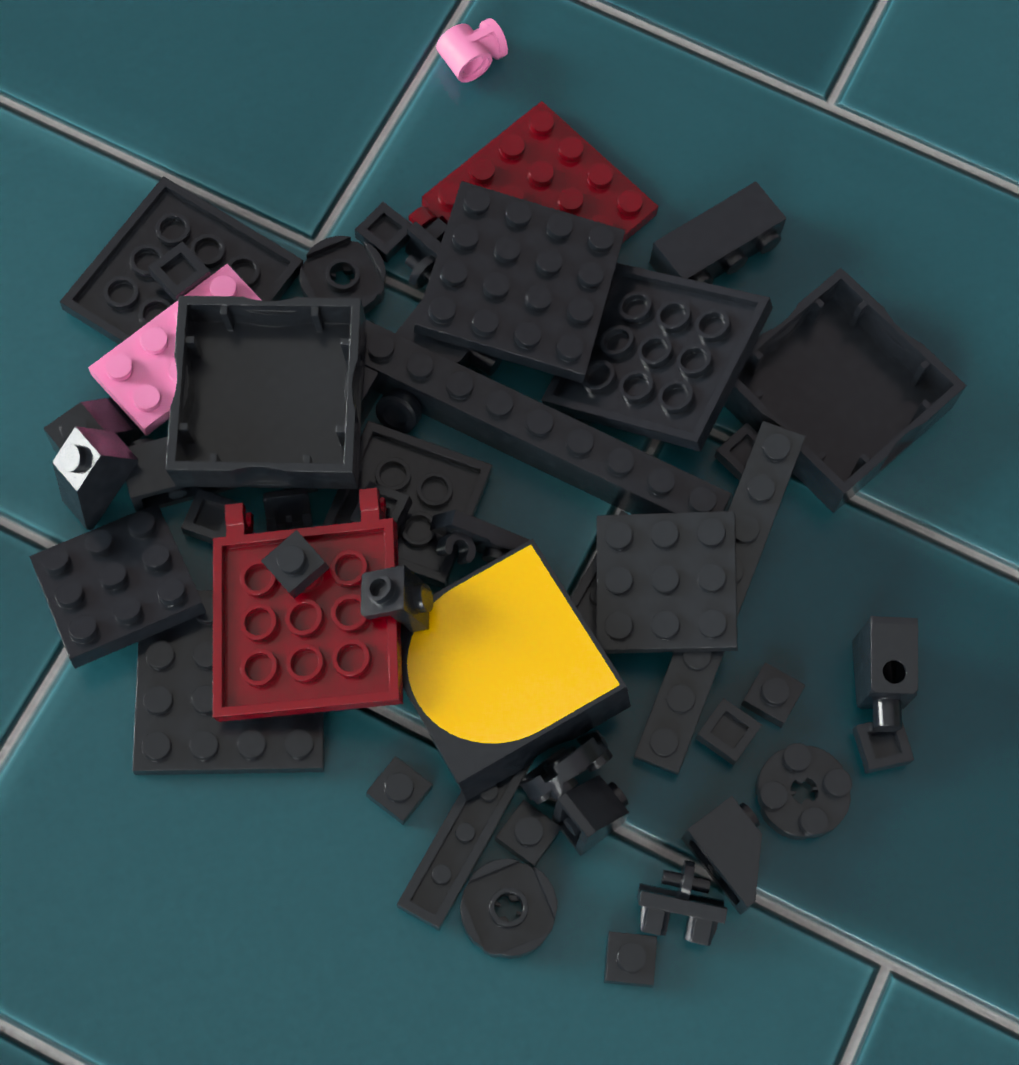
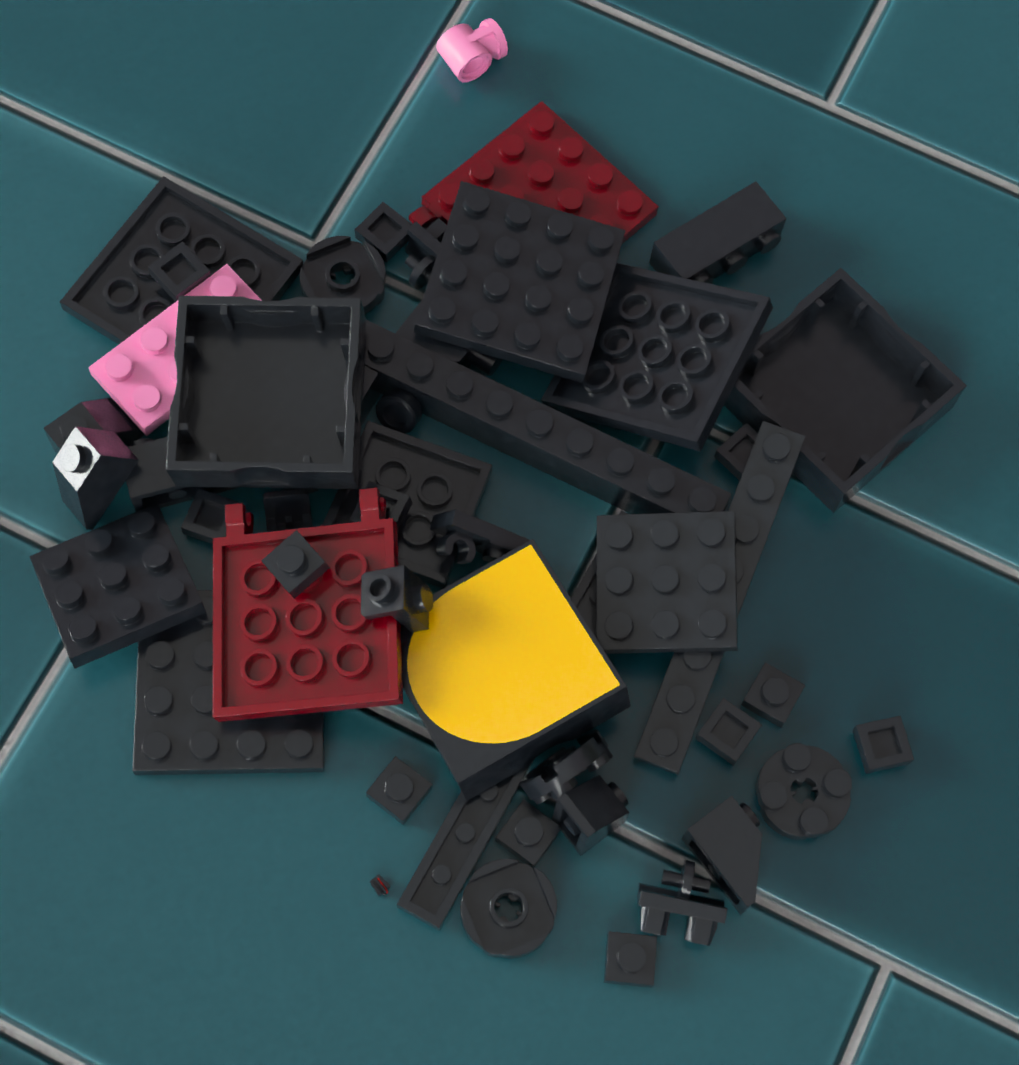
(380, 885): none -> black piece
(886, 668): black torso -> none

